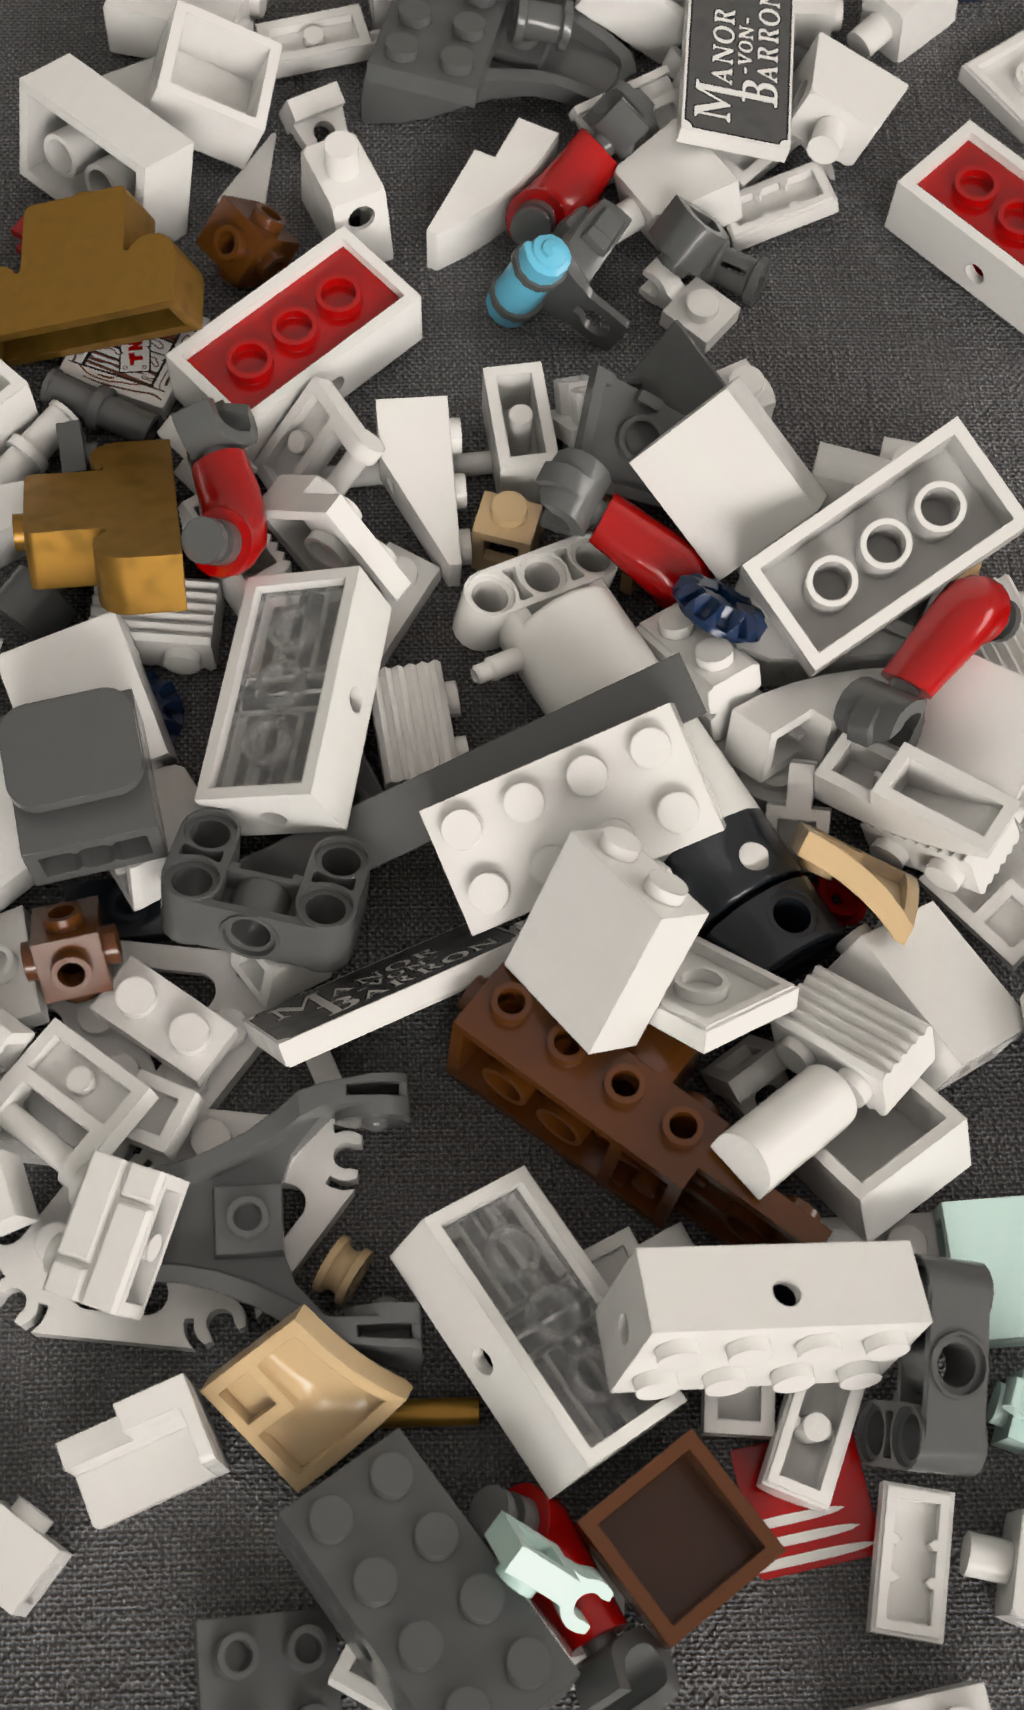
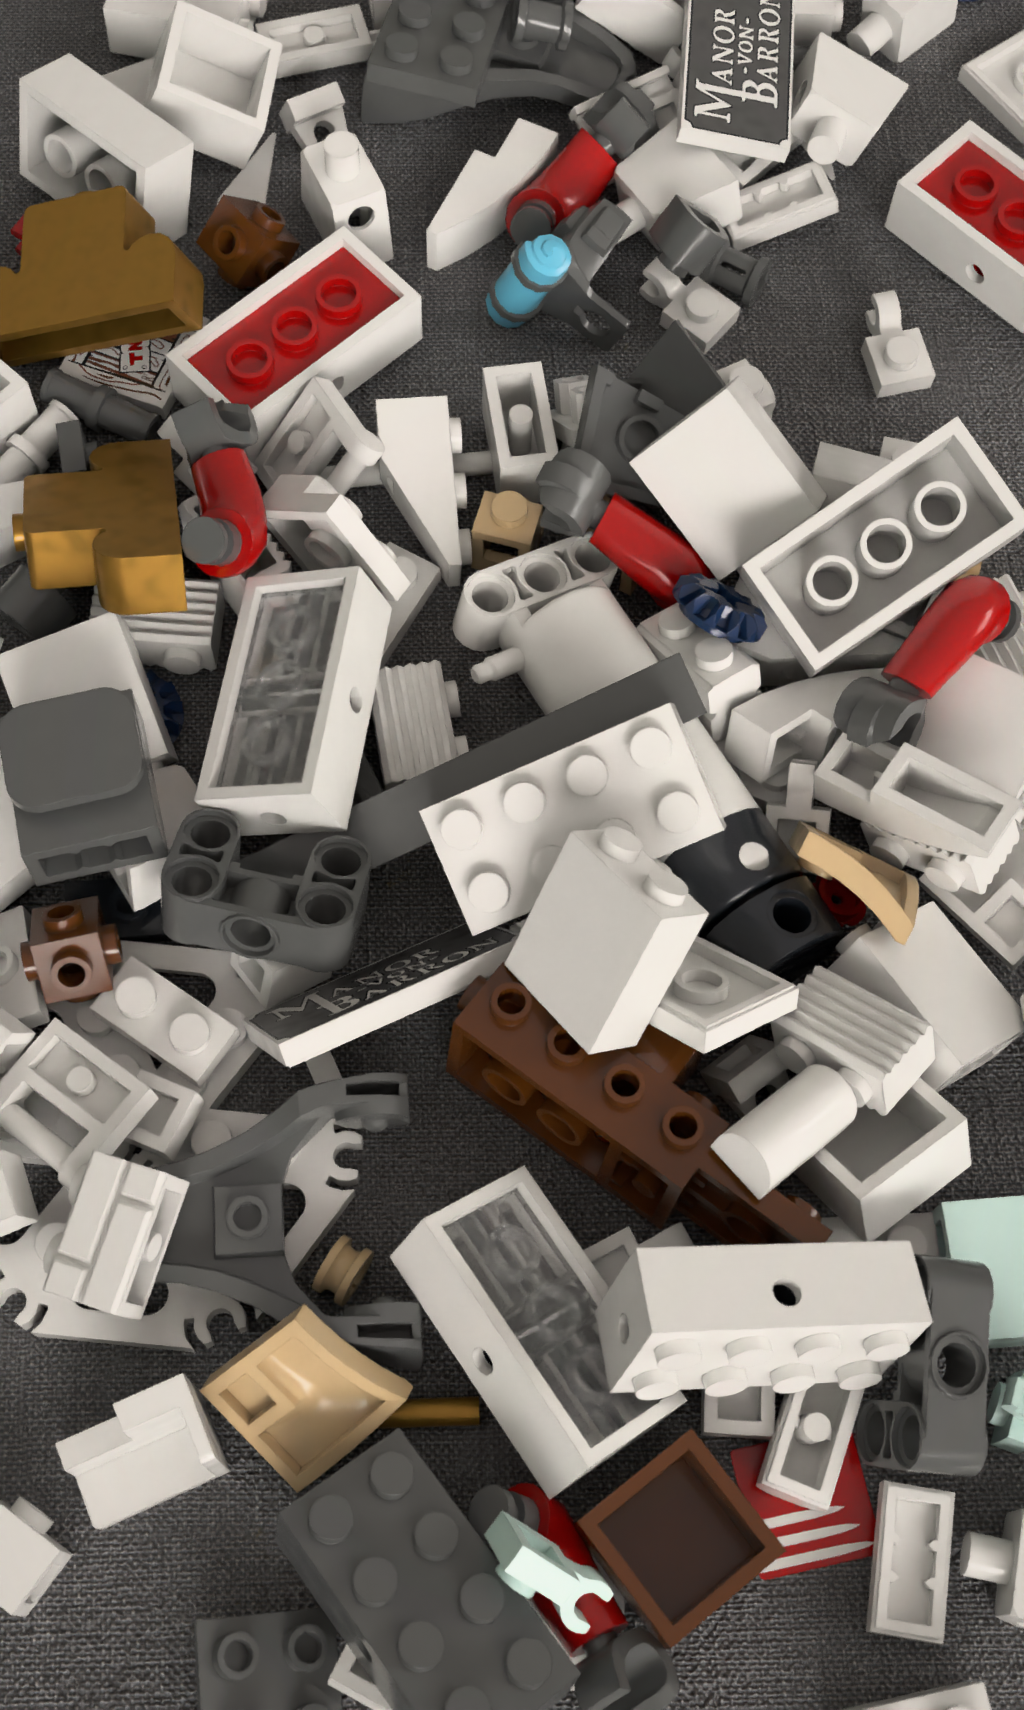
(894, 356): none -> white plate

